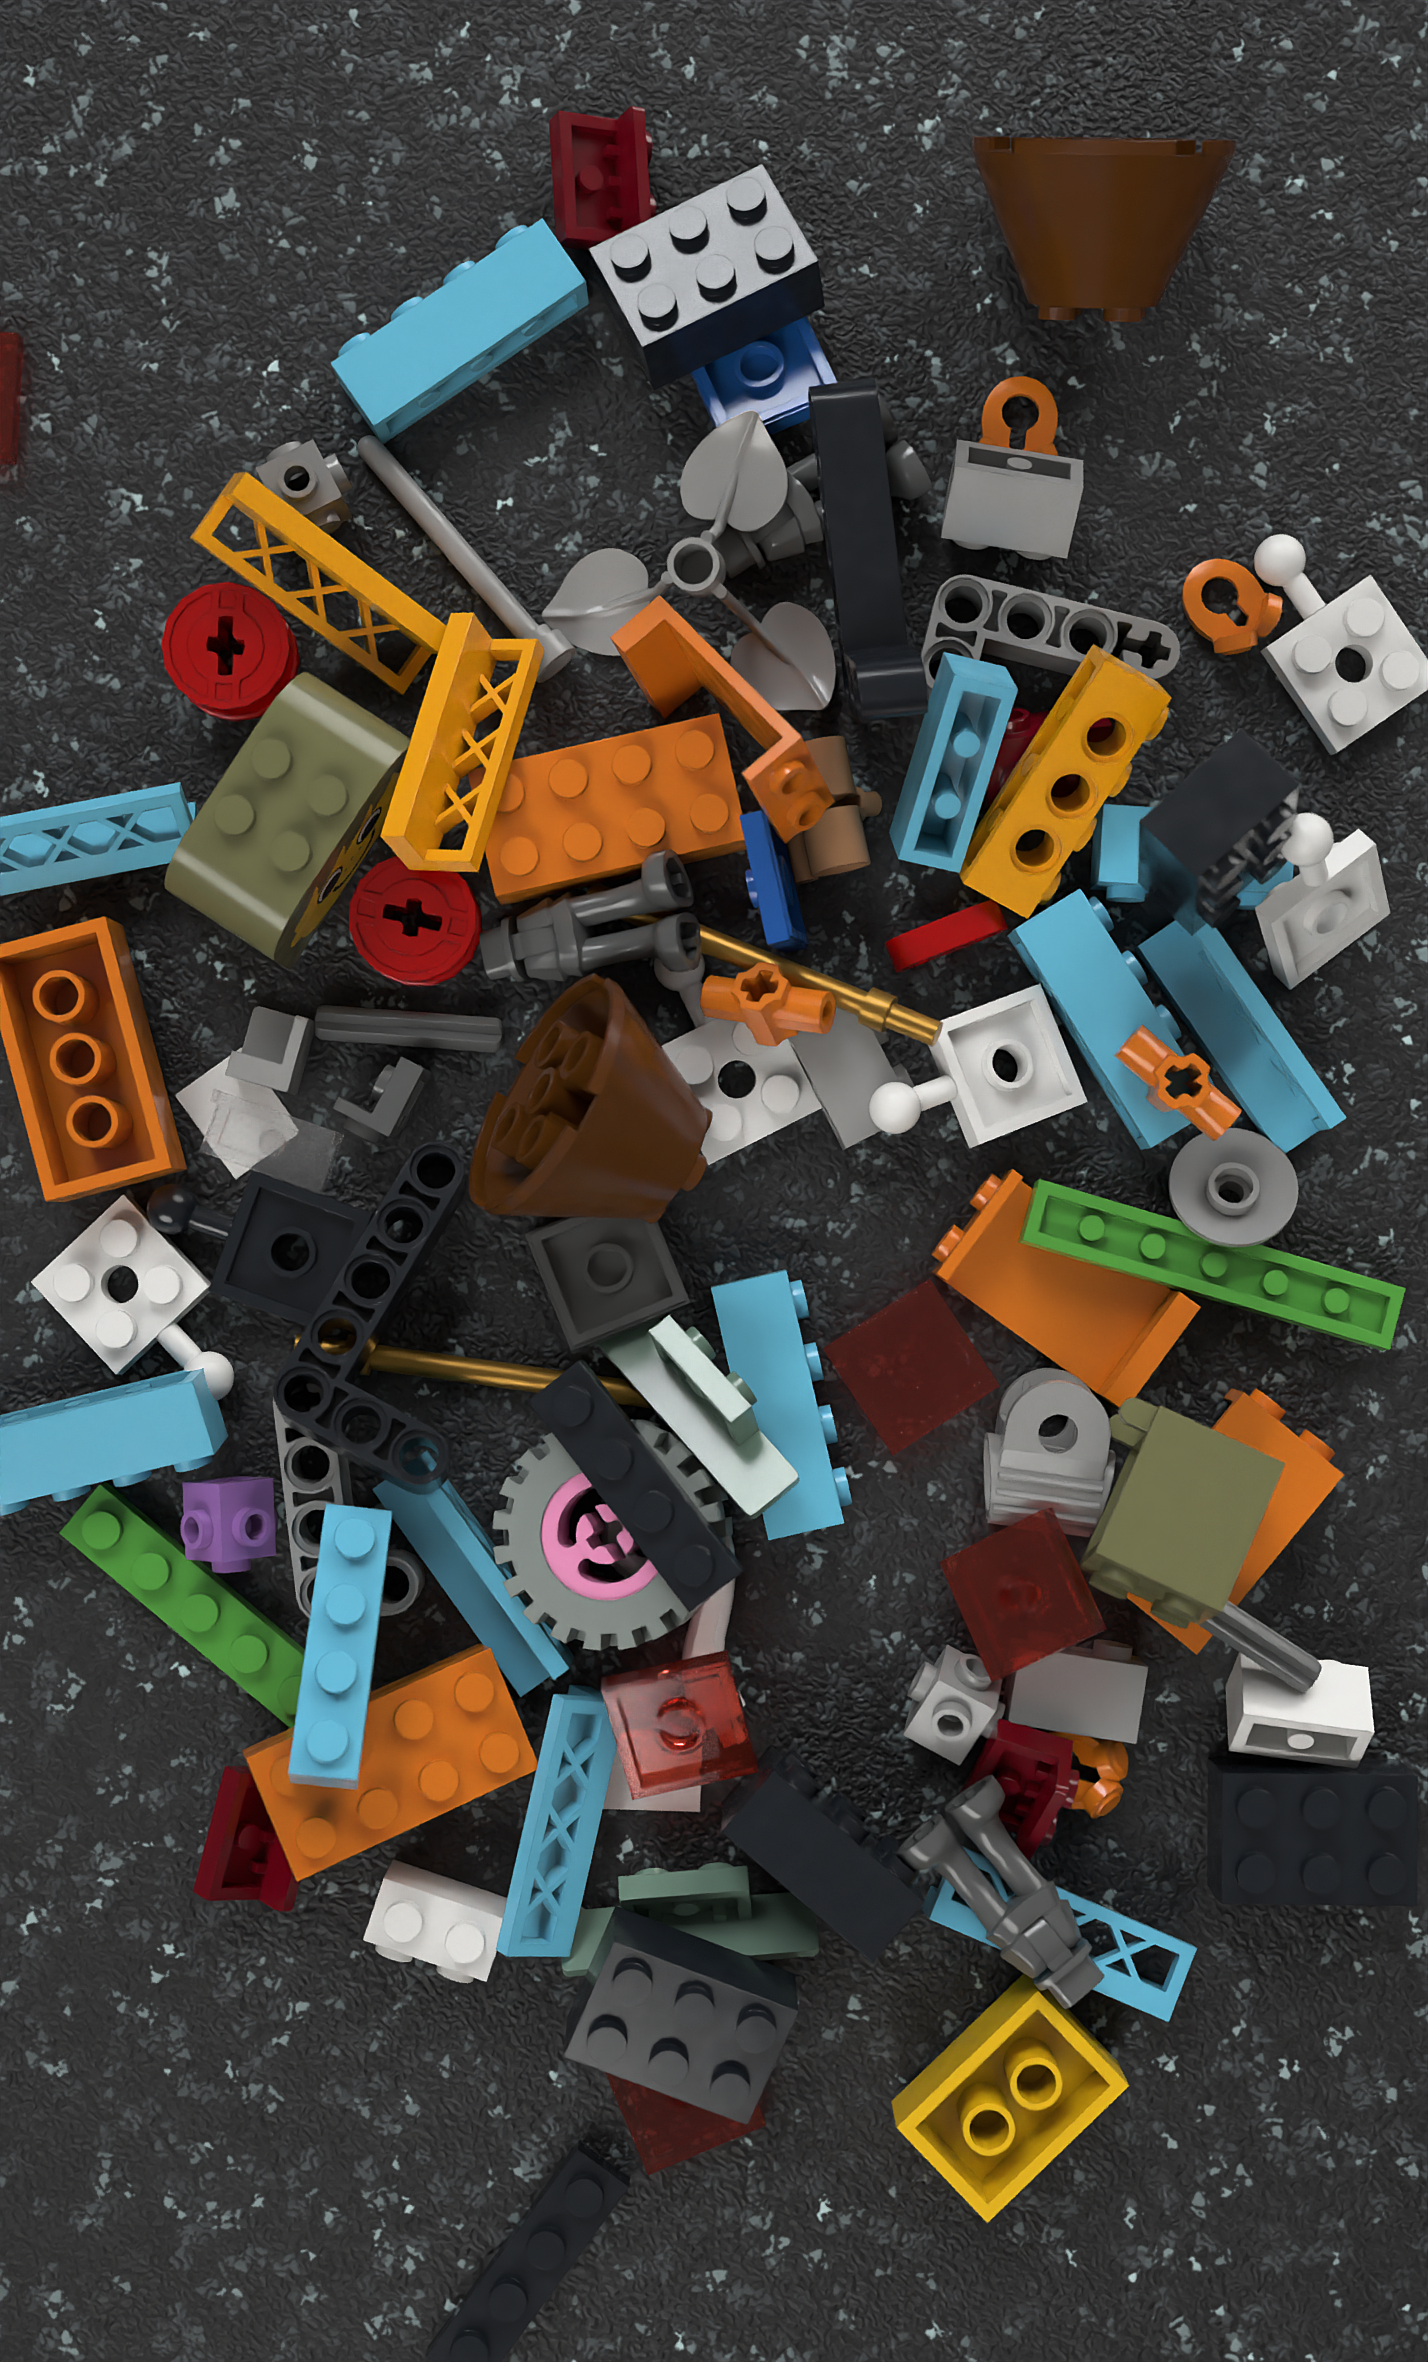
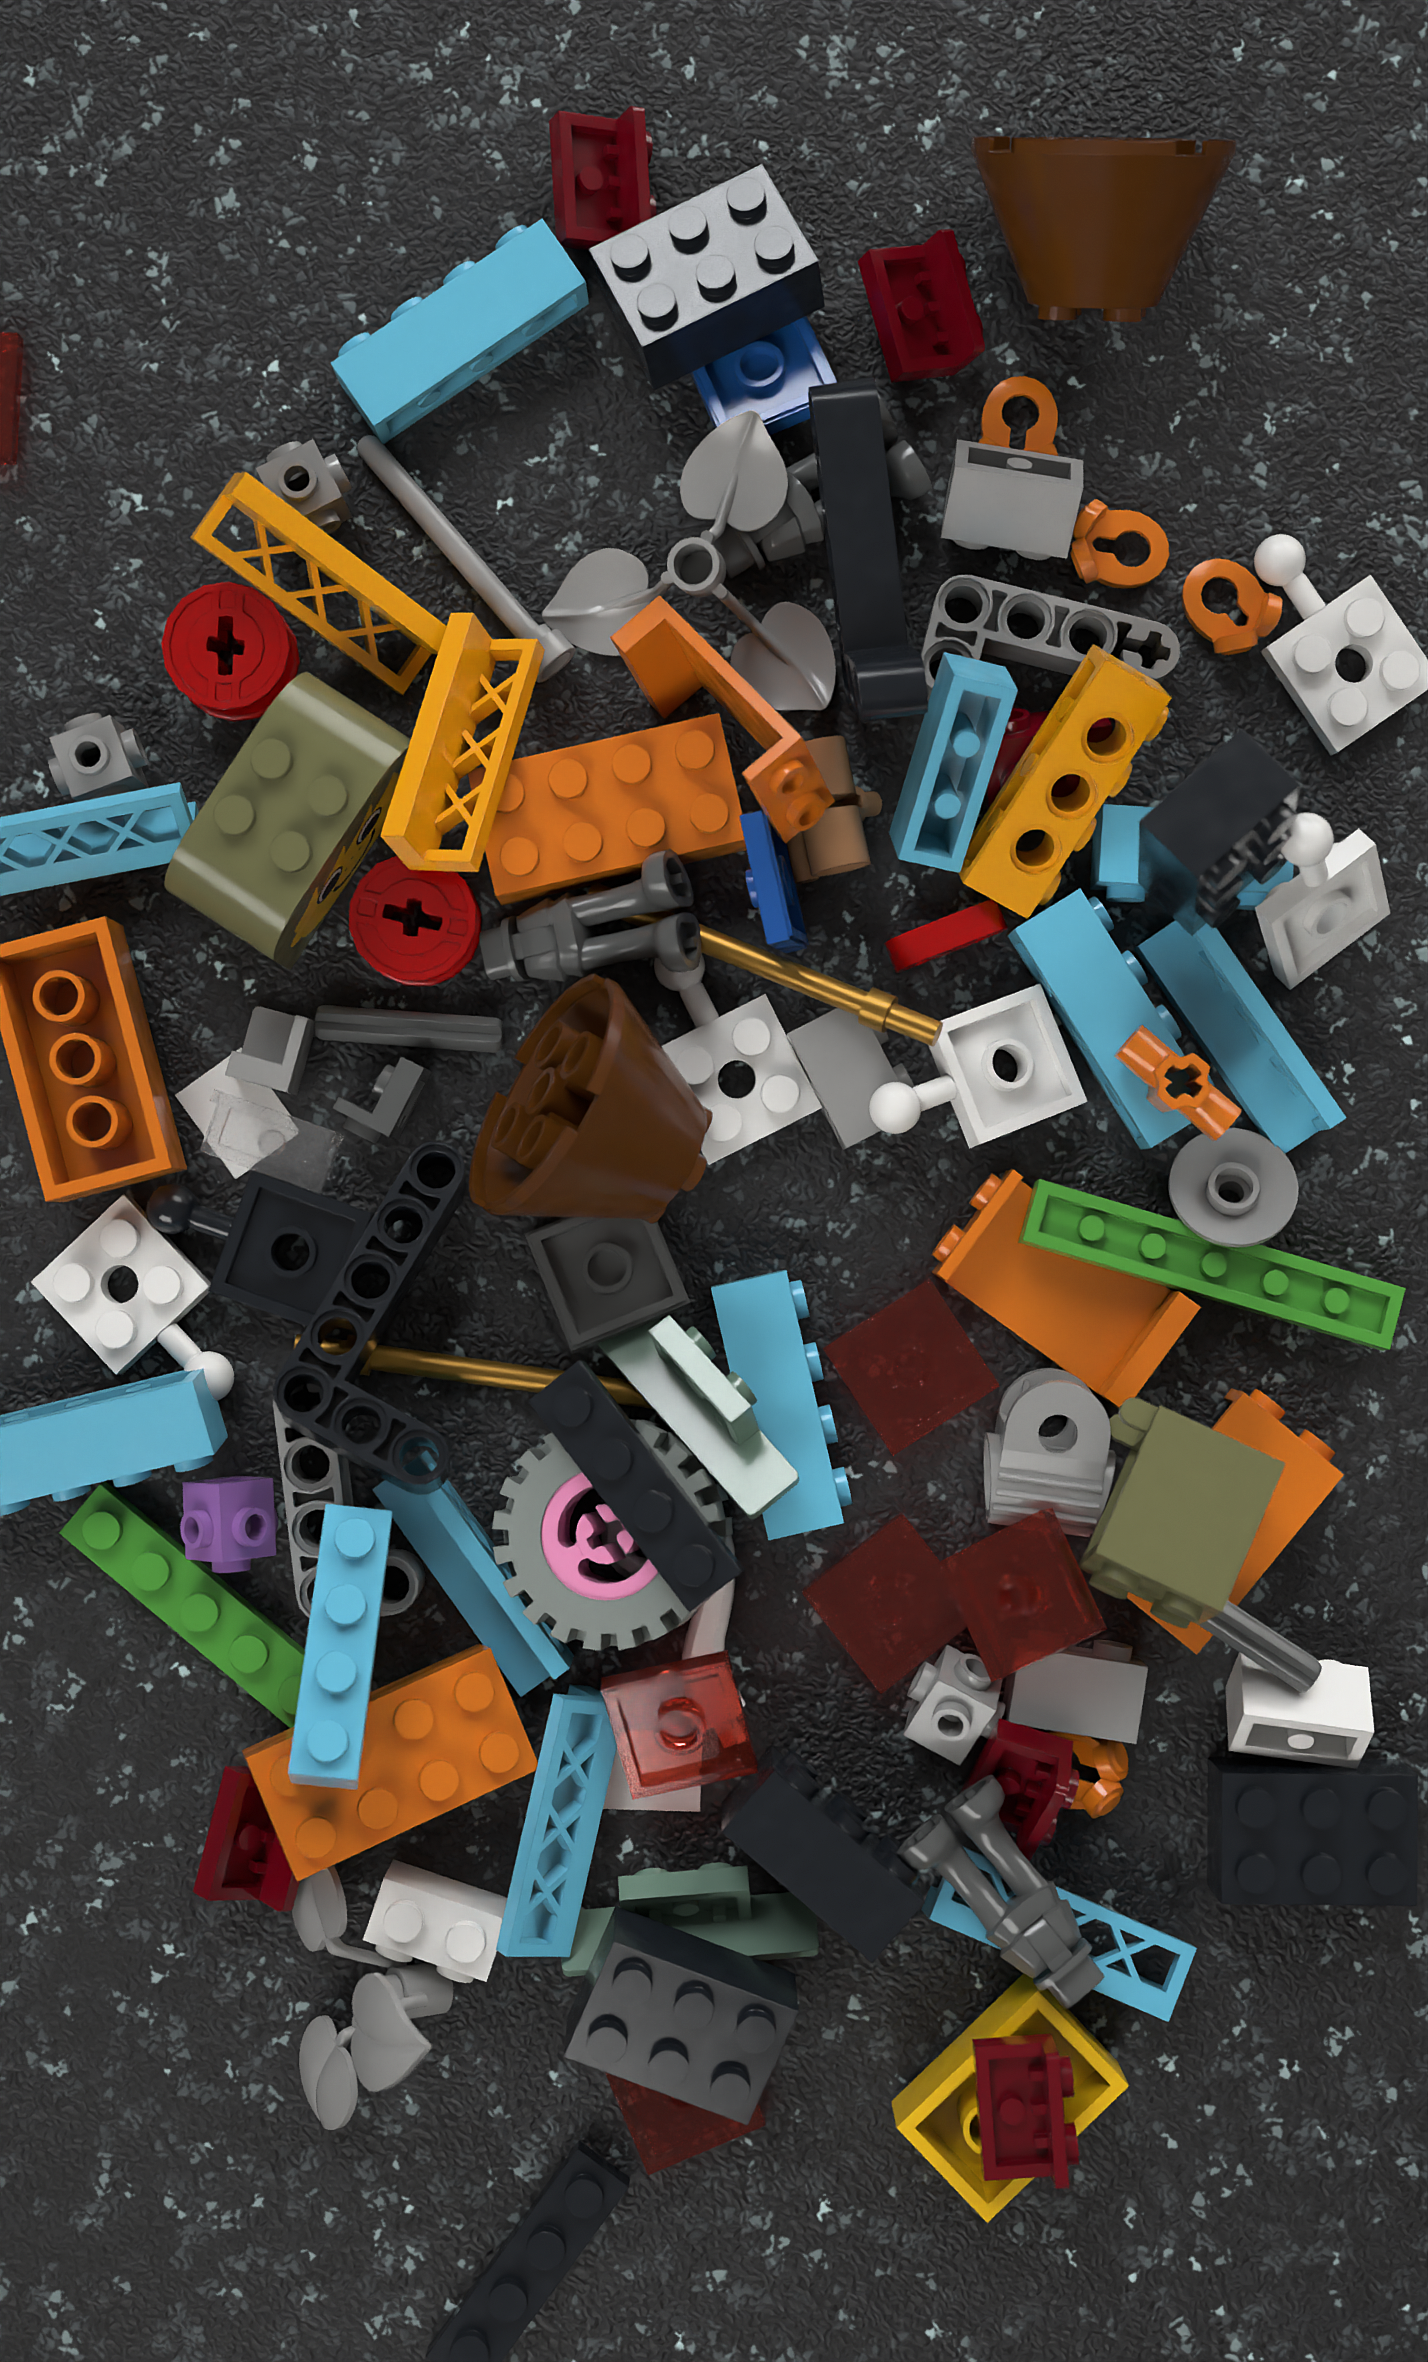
(118, 766): none -> light grey brick
(381, 2033): none -> light grey plant
(768, 1004): orange axle -> none
(888, 1603): none -> clear red plate
(922, 308): none -> dark red bracket
(1022, 2110): none -> dark red bracket
(1099, 522): none -> orange piece

